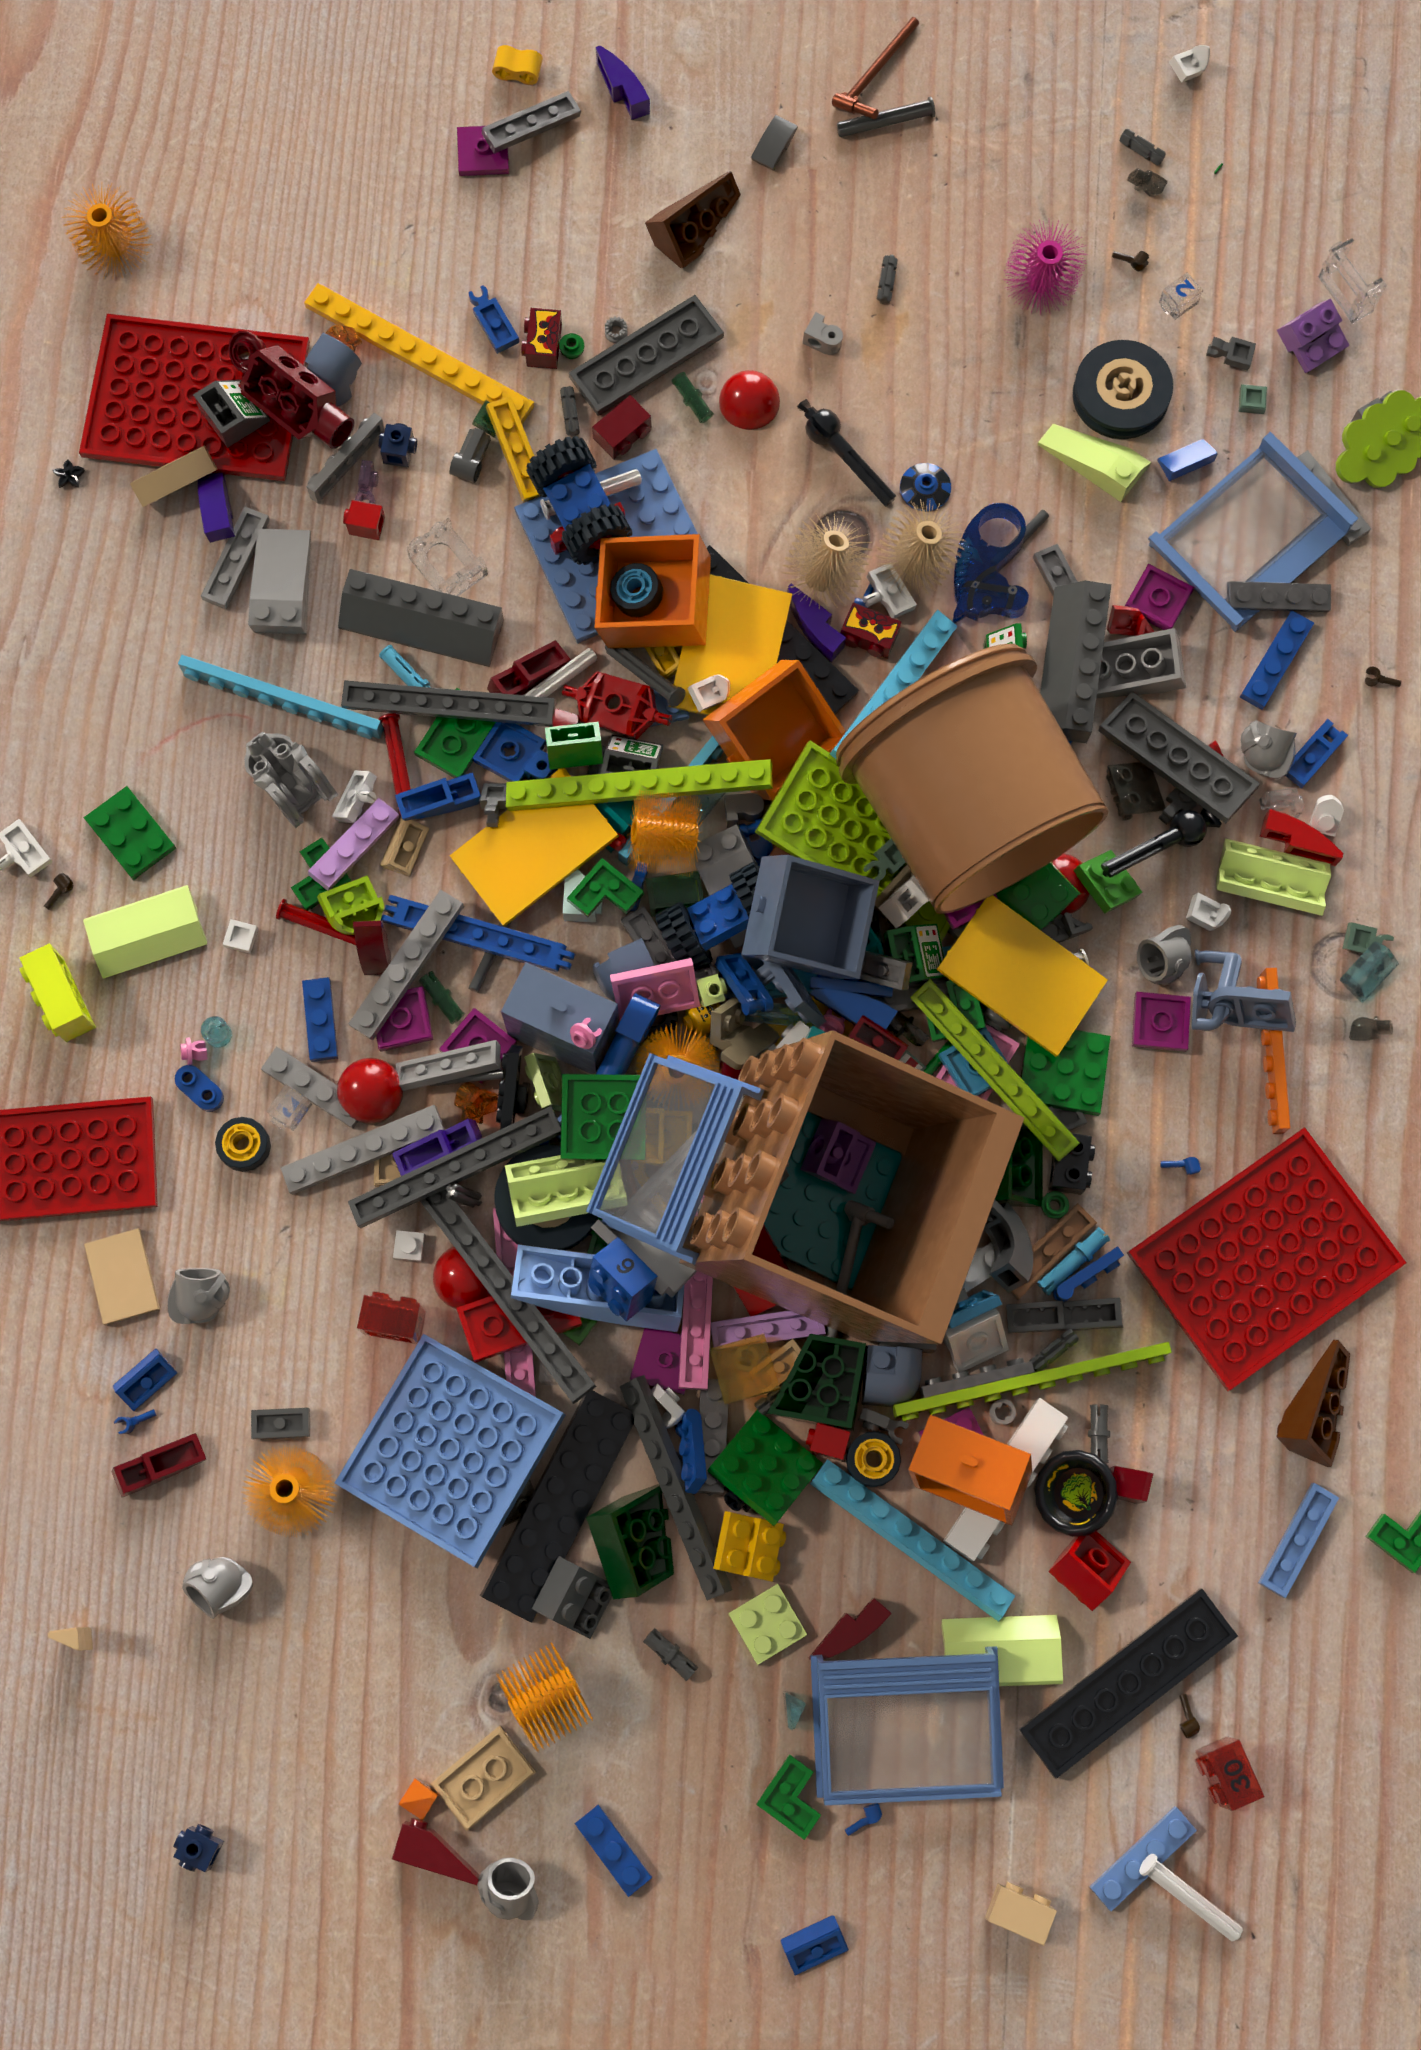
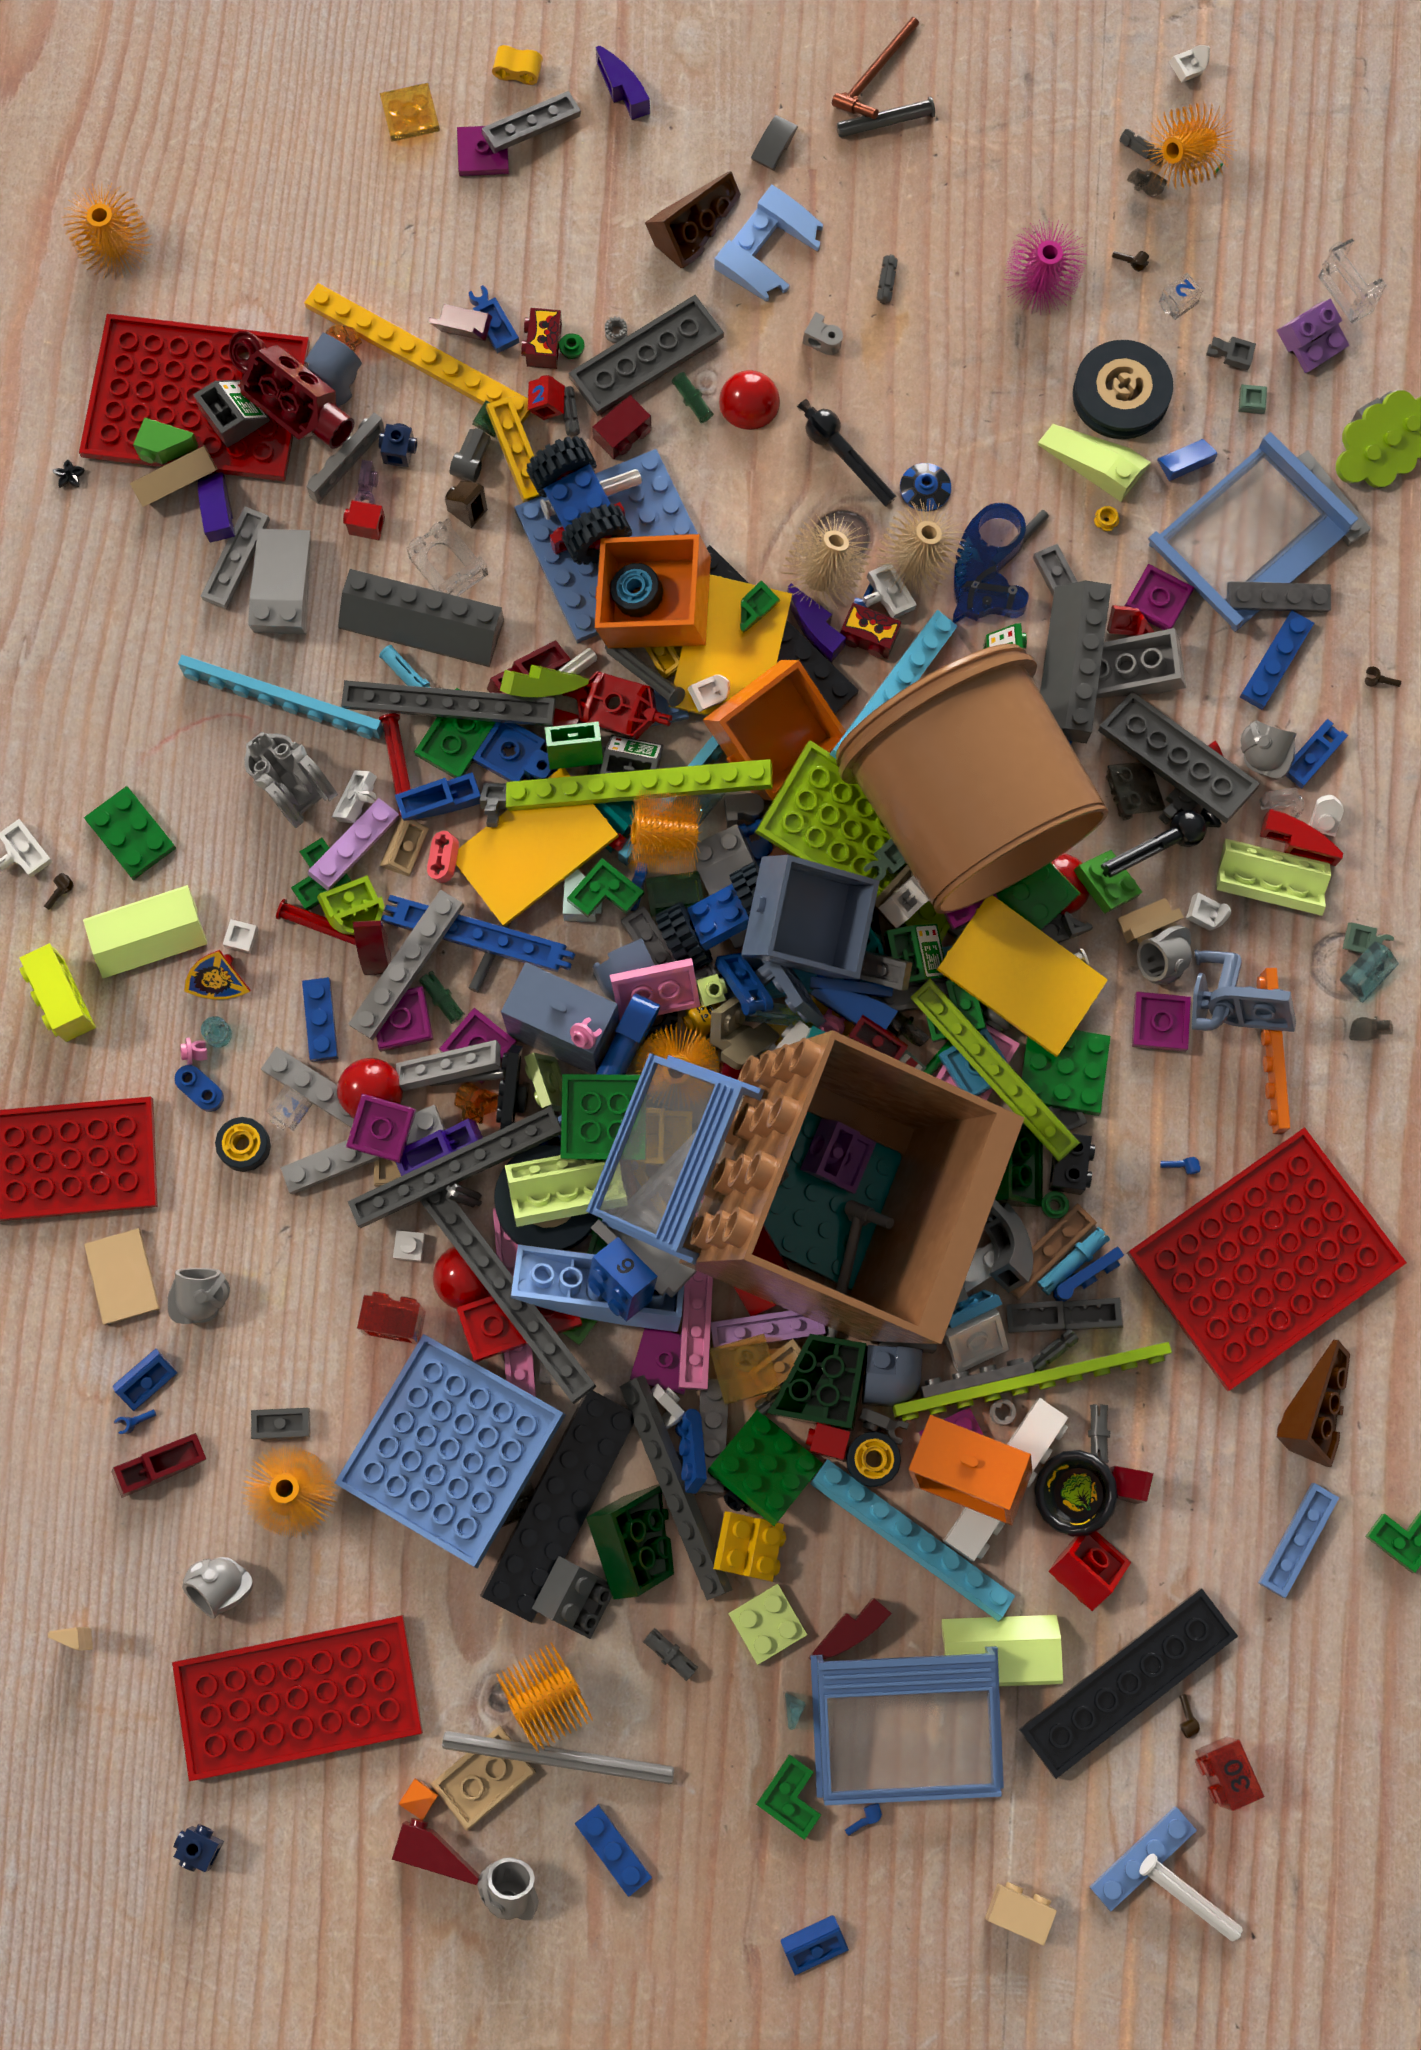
(162, 442): none -> bright green slope
(215, 978): none -> shield
(296, 1698): none -> red plate
(381, 1128): none -> magenta plate
(409, 112): none -> clear yellow plate
(442, 857): none -> coral beam
(463, 322): none -> panel
(466, 502): none -> dark brown slope
(541, 682): none -> lime slope
(546, 397): none -> red brick
(558, 1757): none -> light grey axle
(737, 256): none -> light blue wedge
(756, 605): none -> green slope
(1106, 512): none -> yellow plate
(1148, 919): none -> tan bracket
(1190, 145): none -> light orange piece

